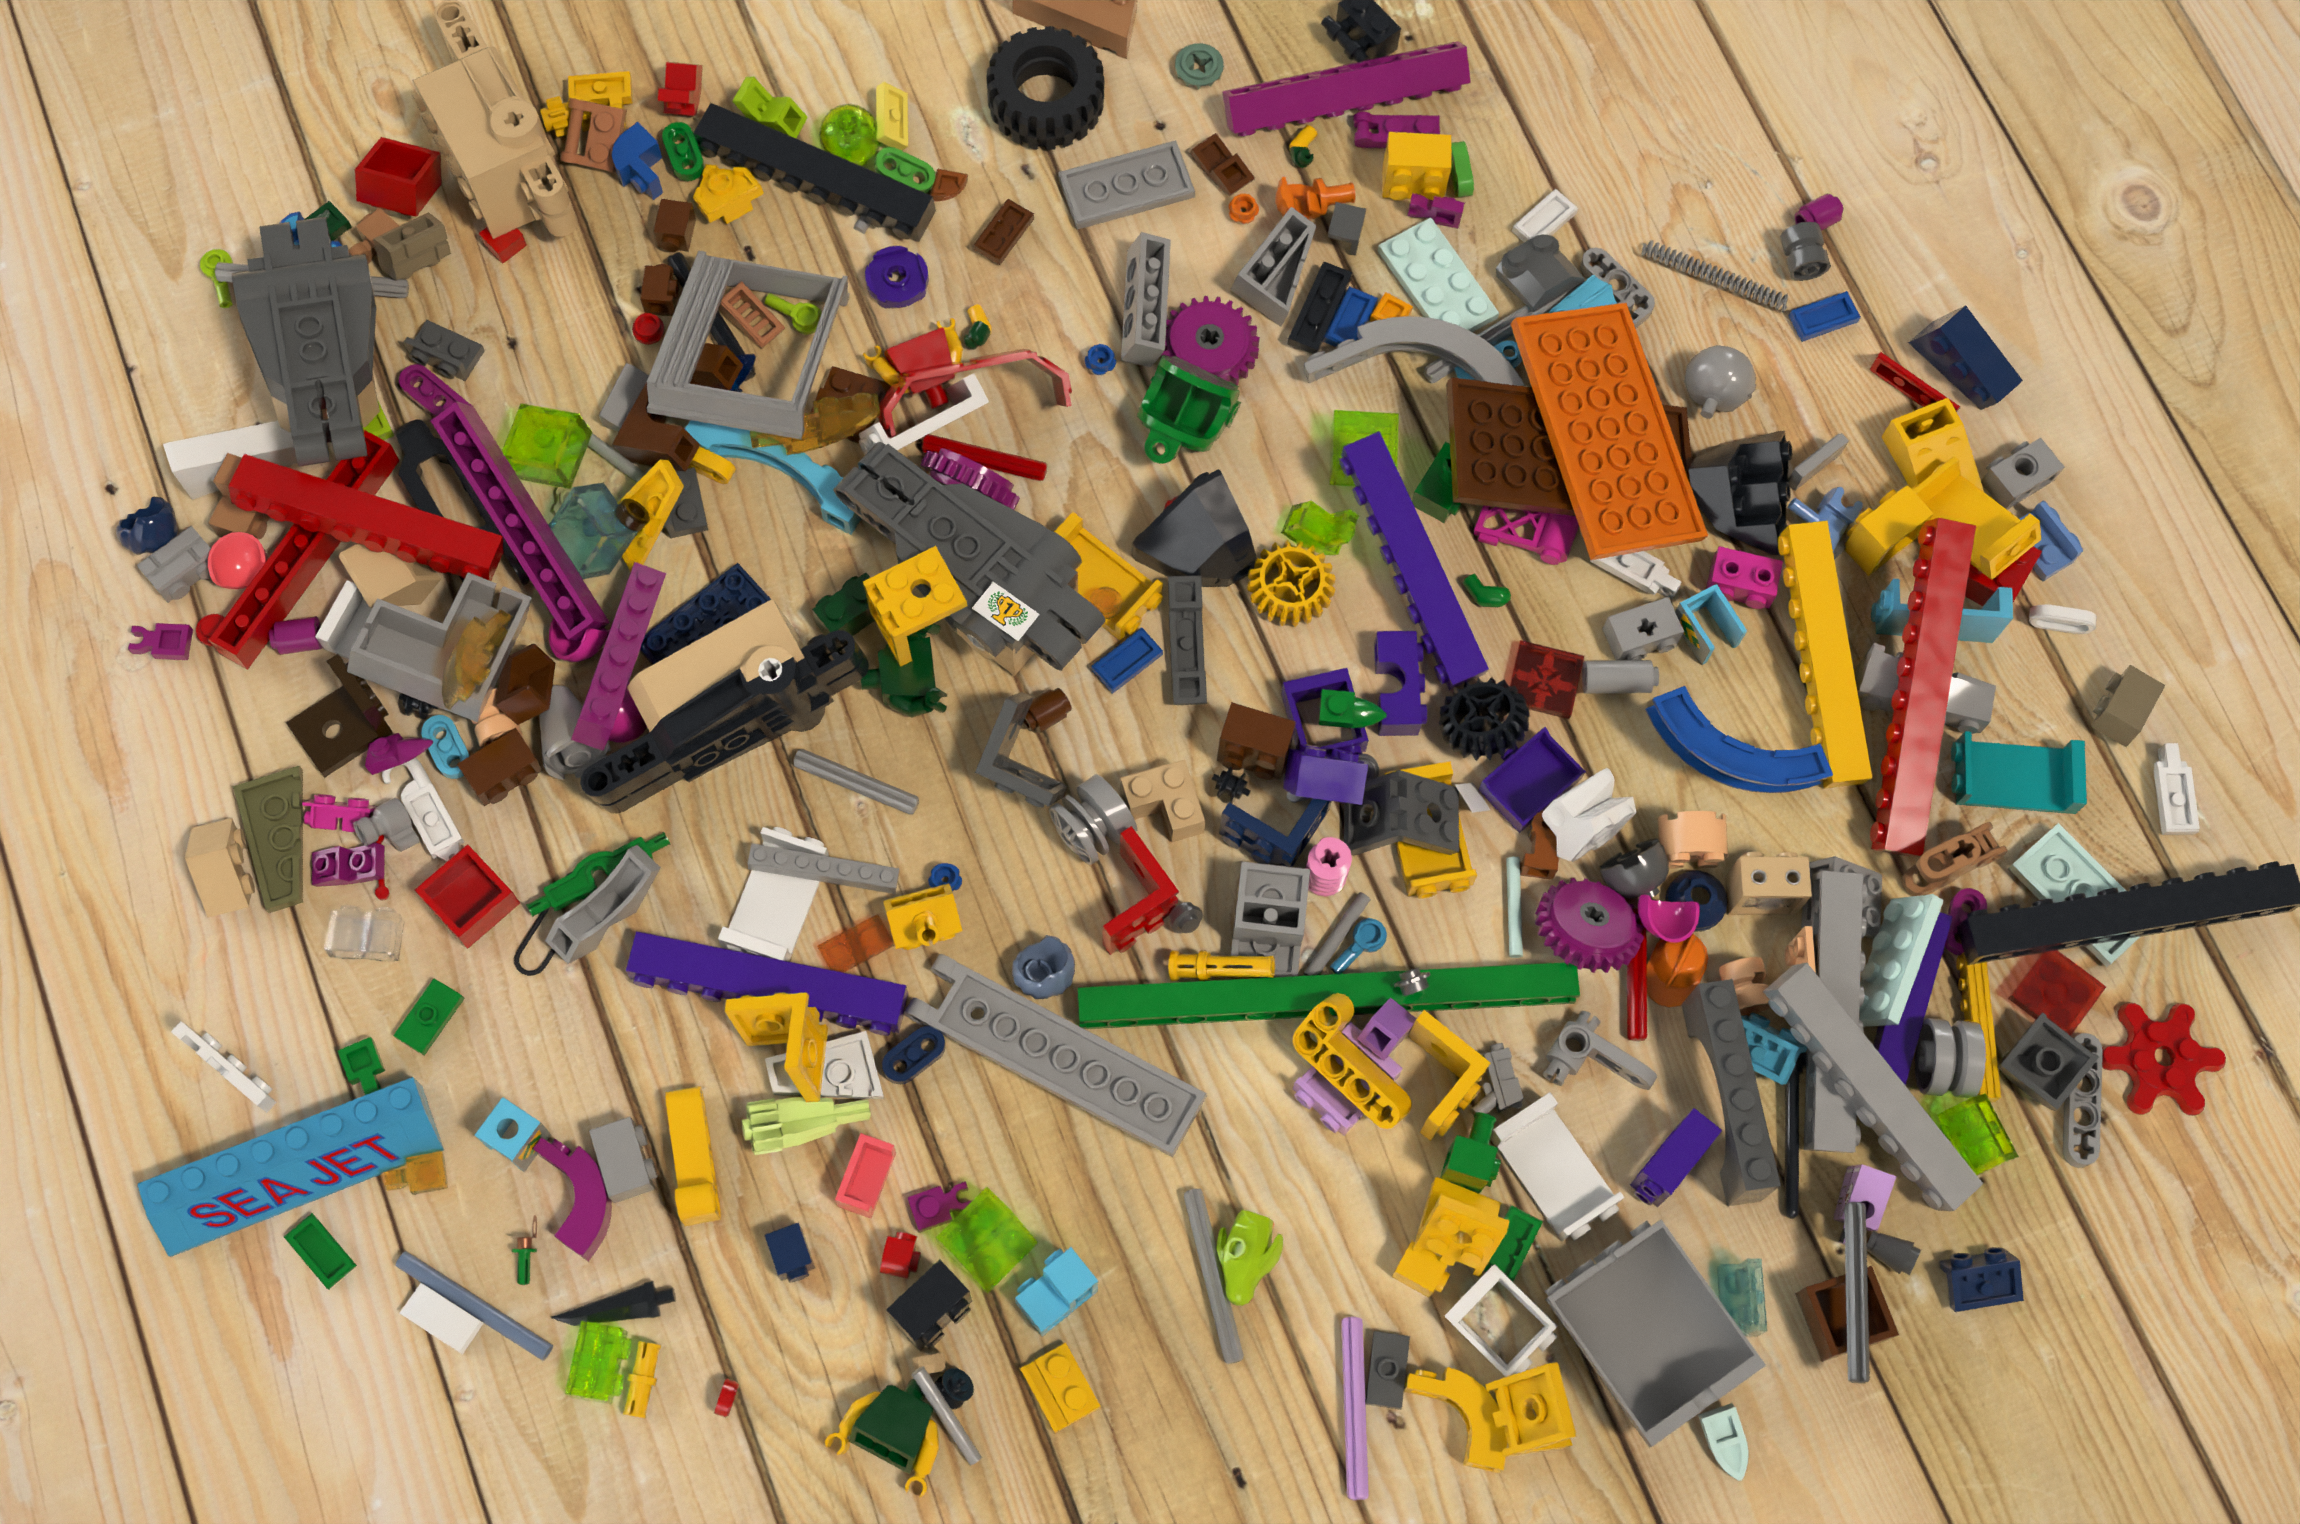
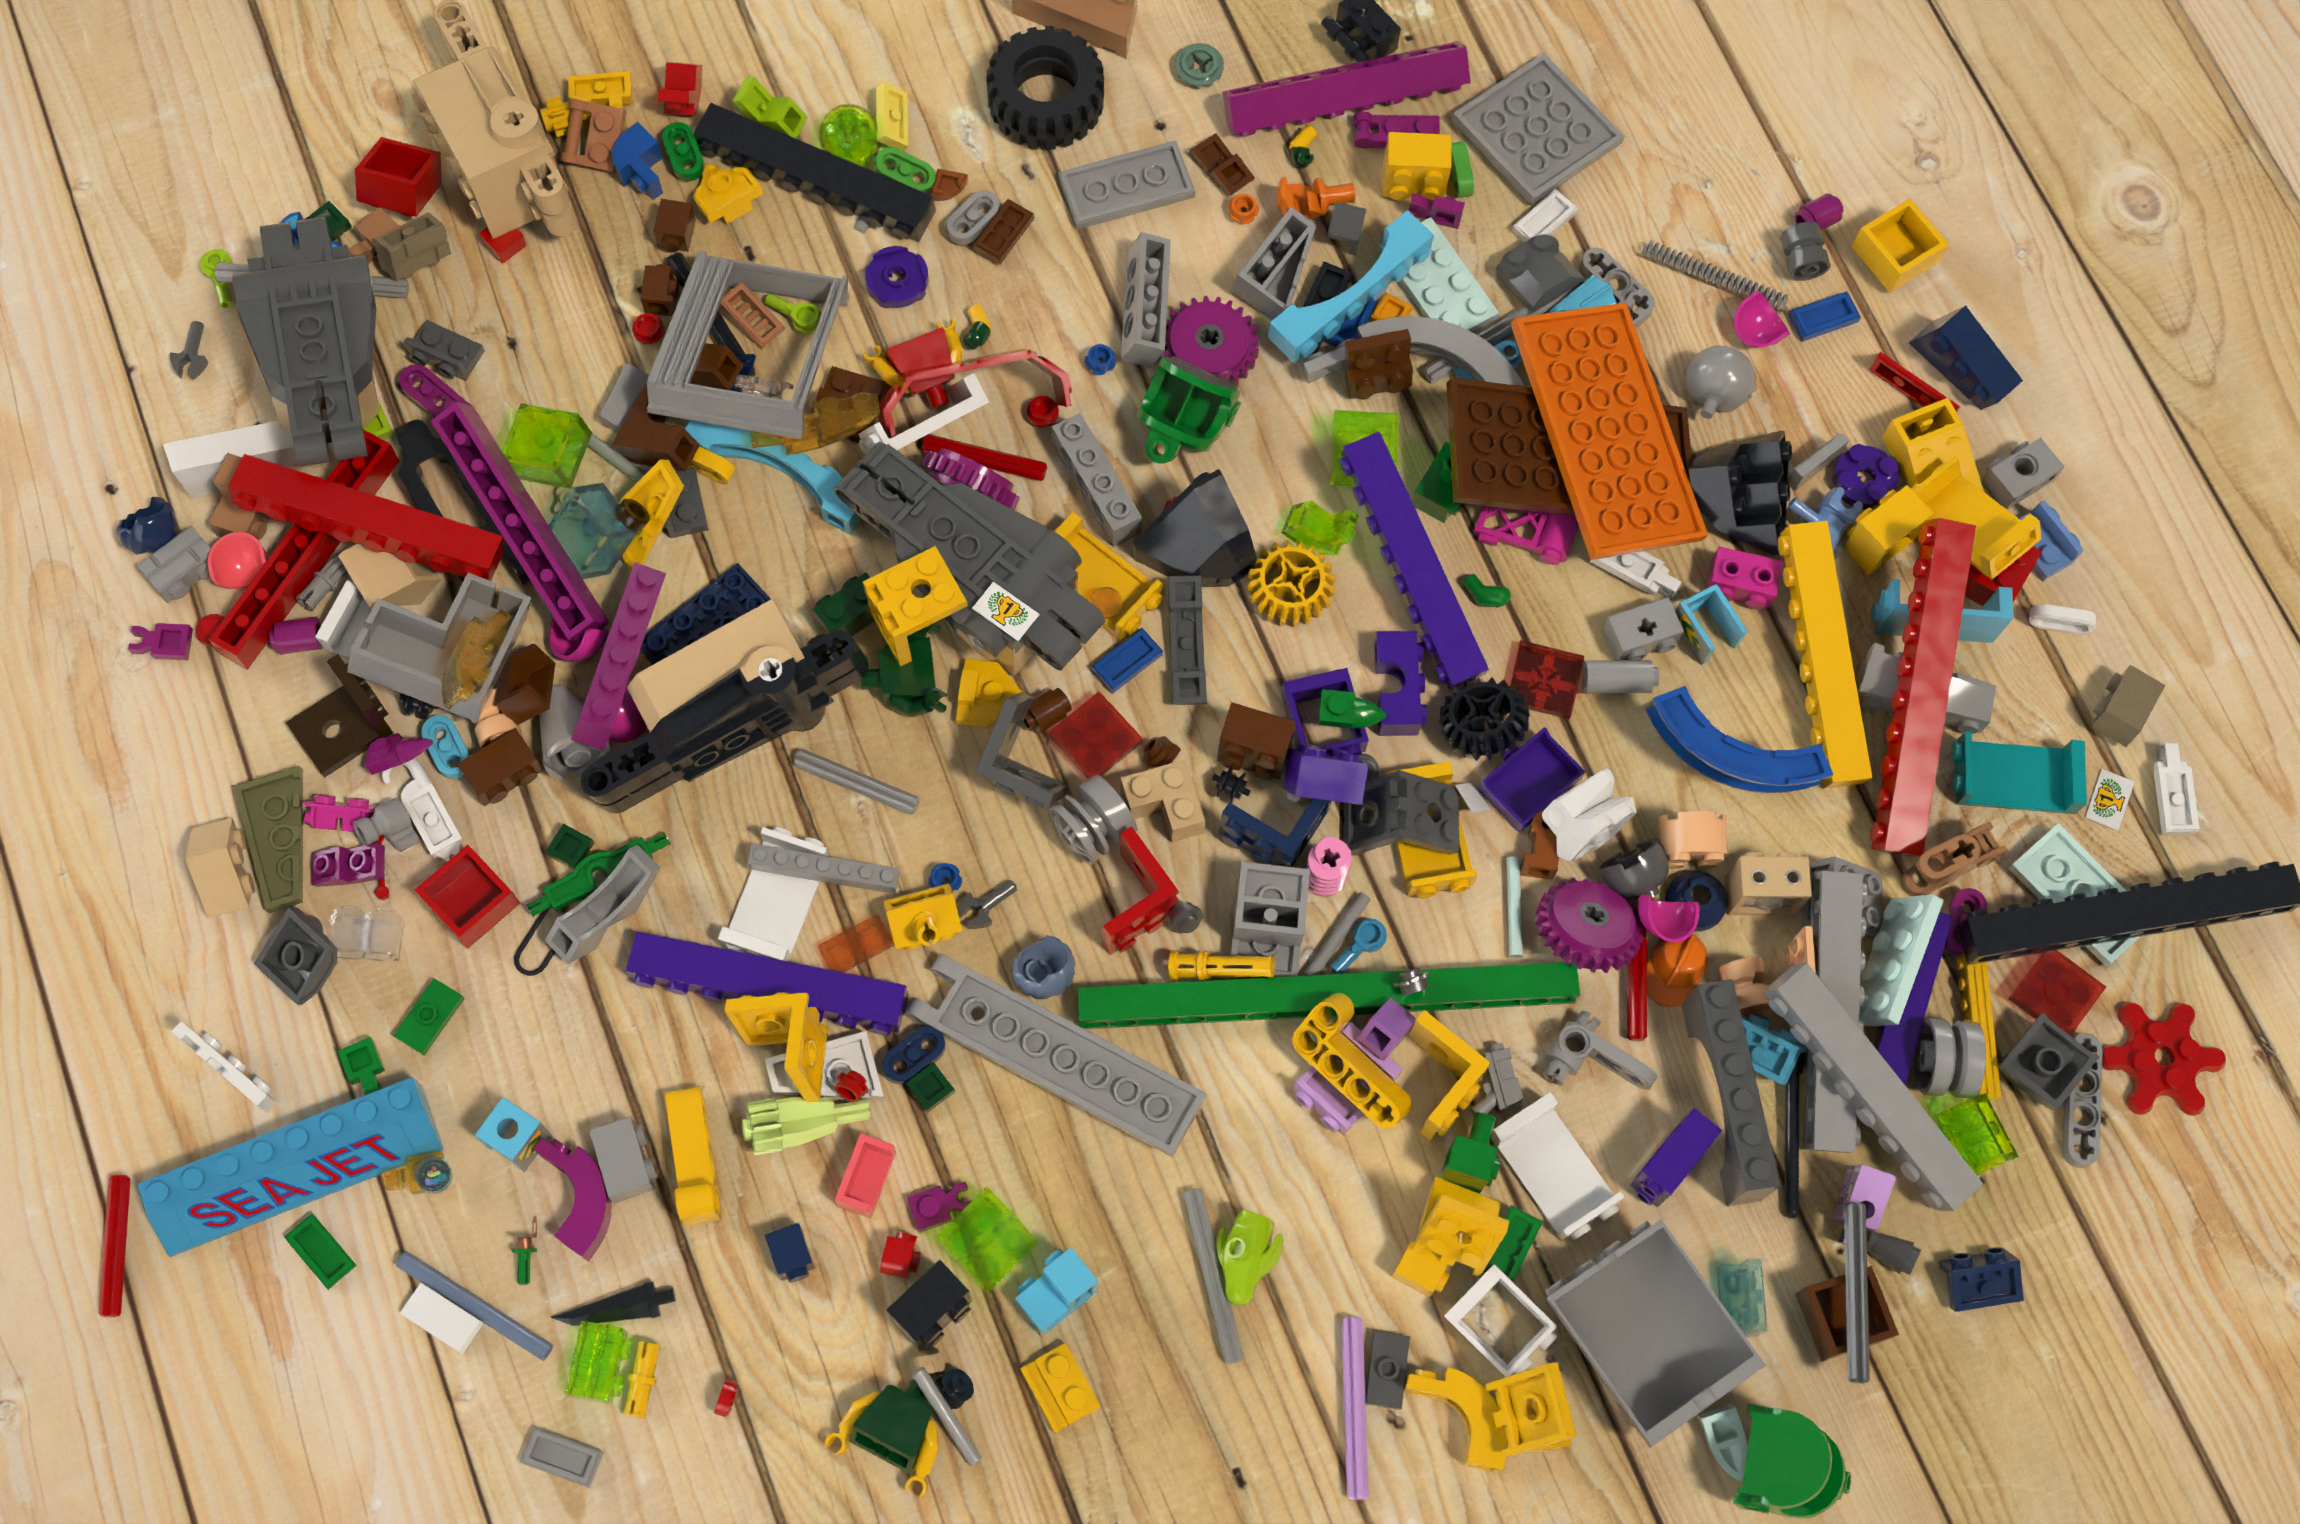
(114, 1246): none -> red axle
(190, 352): none -> dark grey bar
(298, 956): none -> dark grey slope
(322, 583): none -> light grey axle
(433, 1174): none -> clear light blue tile
(561, 1457): none -> light grey tile
(569, 846): none -> dark green plate
(762, 386): none -> clear plate
(851, 1086): none -> red plate
(930, 1087): none -> dark green plate
(970, 218): none -> light grey plate
(983, 693): none -> yellow plate
(985, 905): none -> dark grey bar
(1042, 411): none -> red plate
(1095, 736): none -> clear red plate
(1096, 479): none -> light grey brick
(1160, 752): none -> reddish brown plate
(1302, 328): none -> medium azure arch
(1378, 364): none -> reddish brown plate
(1537, 128): none -> light grey plate
(1758, 322): none -> dark pink helmet
(1790, 1466): none -> green animal
(1869, 460): none -> dark purple plate
(1899, 245): none -> yellow piece
(2109, 799): none -> white sticker

